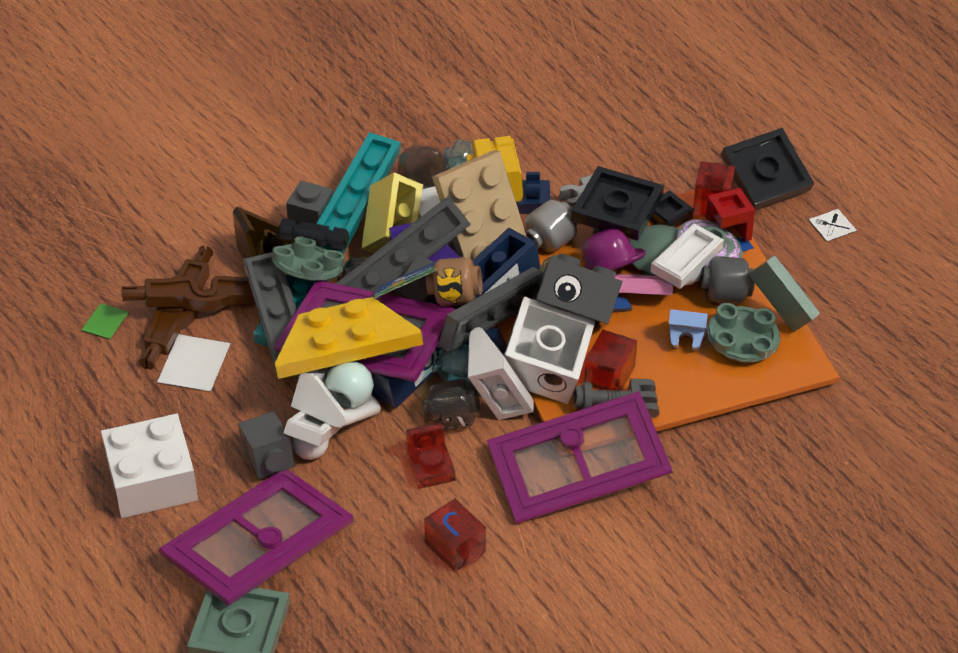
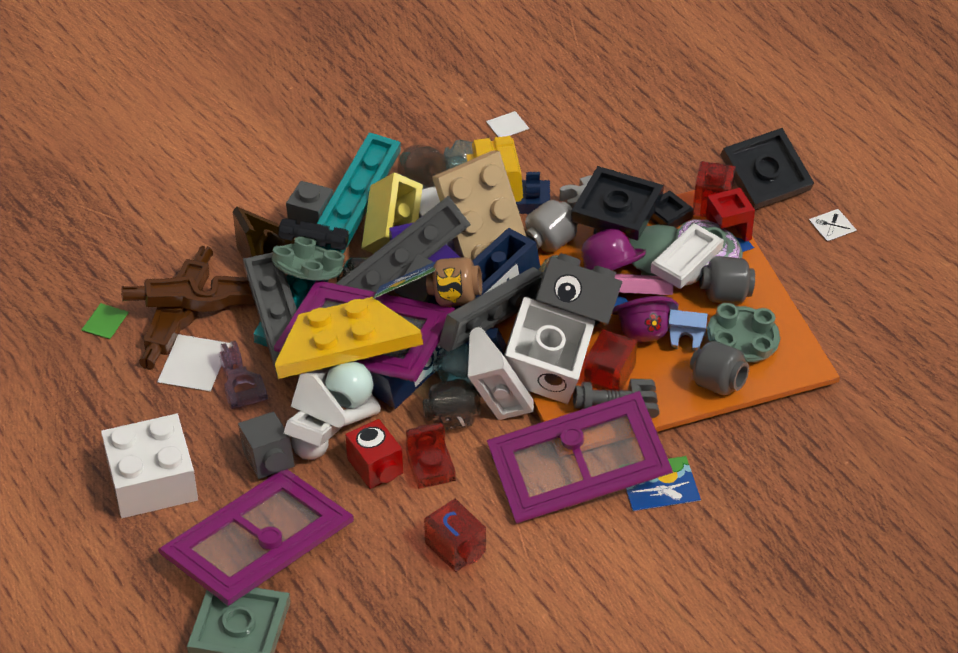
(240, 375): none -> piece
(374, 453): none -> red brick
(507, 124): none -> white sticker
(645, 317): none -> magenta hat
(666, 490): none -> blue sticker
(719, 368): none -> dark grey head
(784, 293): sand green tile -> none

